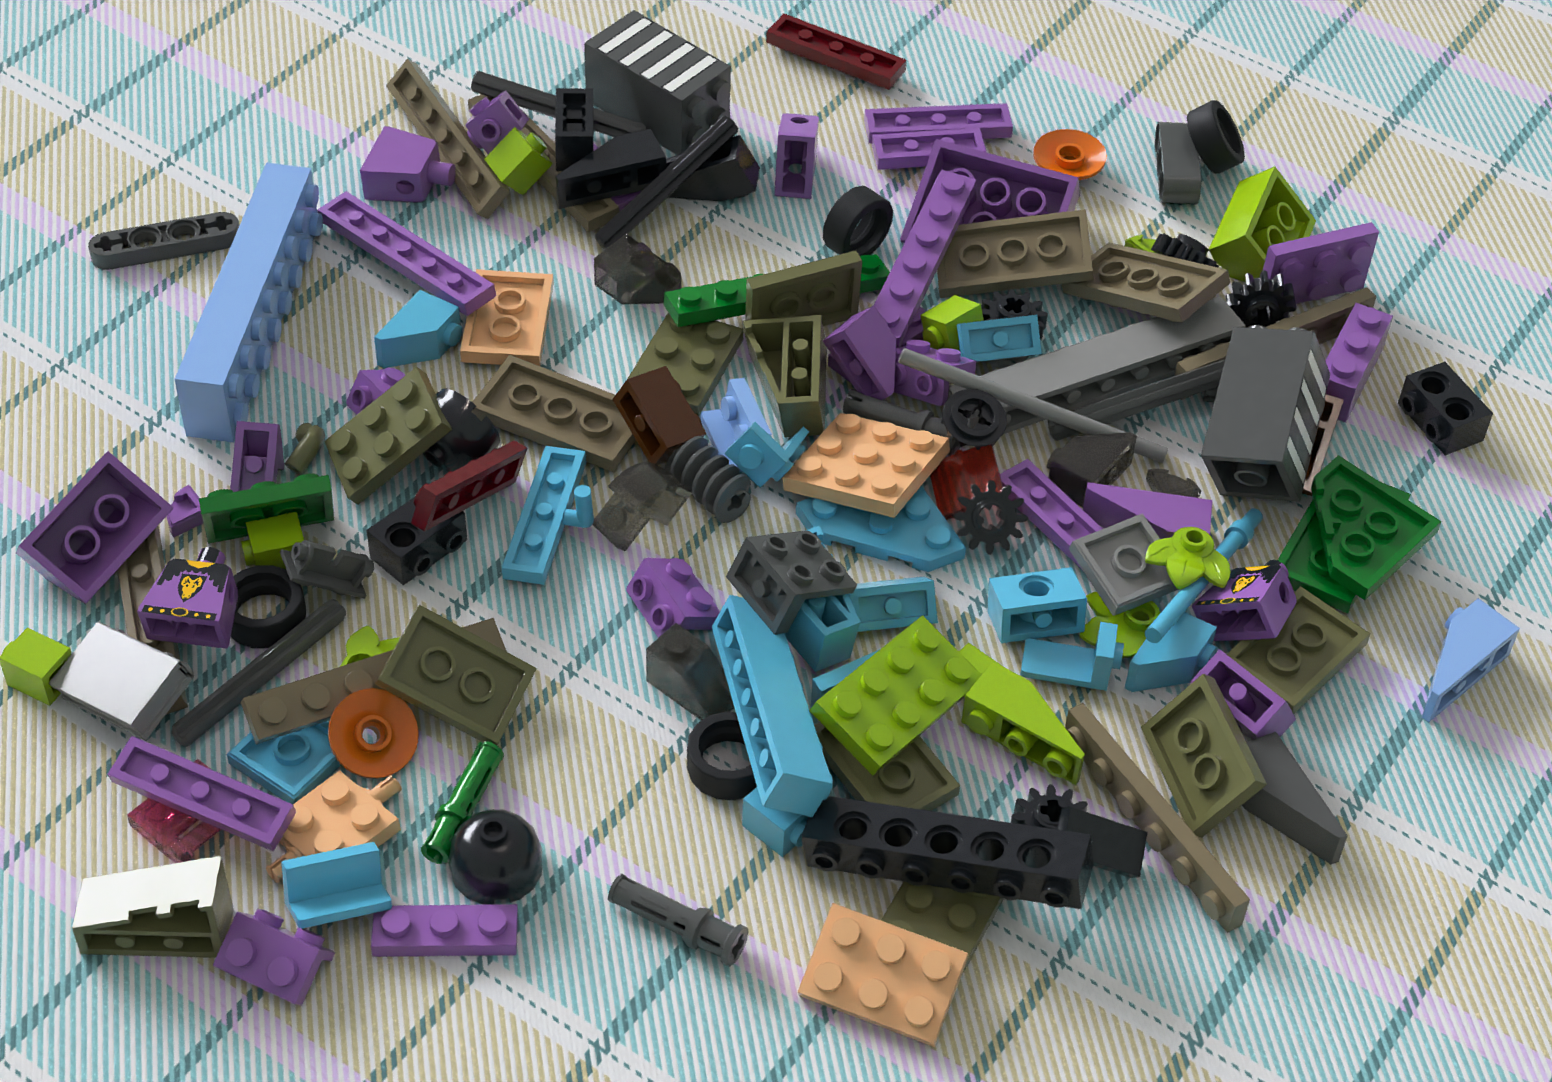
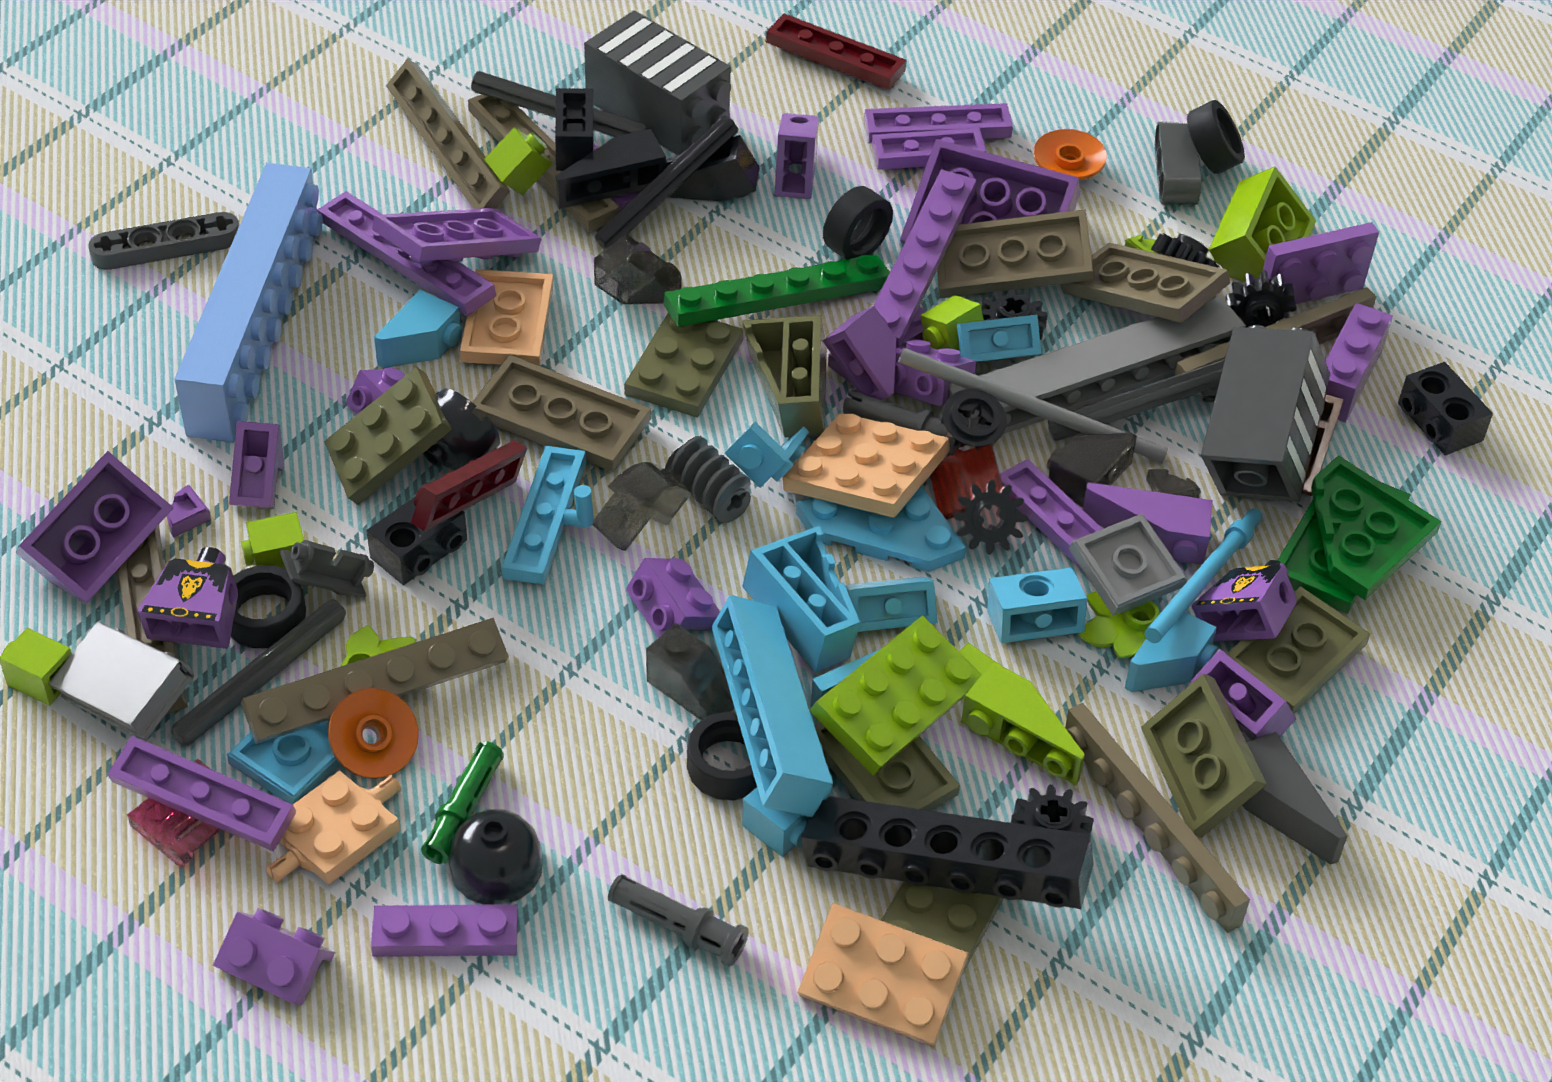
(156, 911): olive wedge -> none
(228, 511): green plate -> none
(310, 442): olive arm -> none
(334, 885): medium azure panel -> none
(403, 167): medium lavender torso -> none
(456, 234): none -> medium lavender plate
(456, 676): olive plate -> none
(494, 120): medium lavender brick -> none
(657, 414): reddish brown brick -> none
(734, 418): light blue bracket -> none
(783, 571): dark grey bracket -> none
(815, 288): olive plate -> none
(1073, 663): medium azure bracket -> none
(1114, 844): black tile -> none
(1189, 557): lime plate -> none
(1473, 646): light blue slope -> none

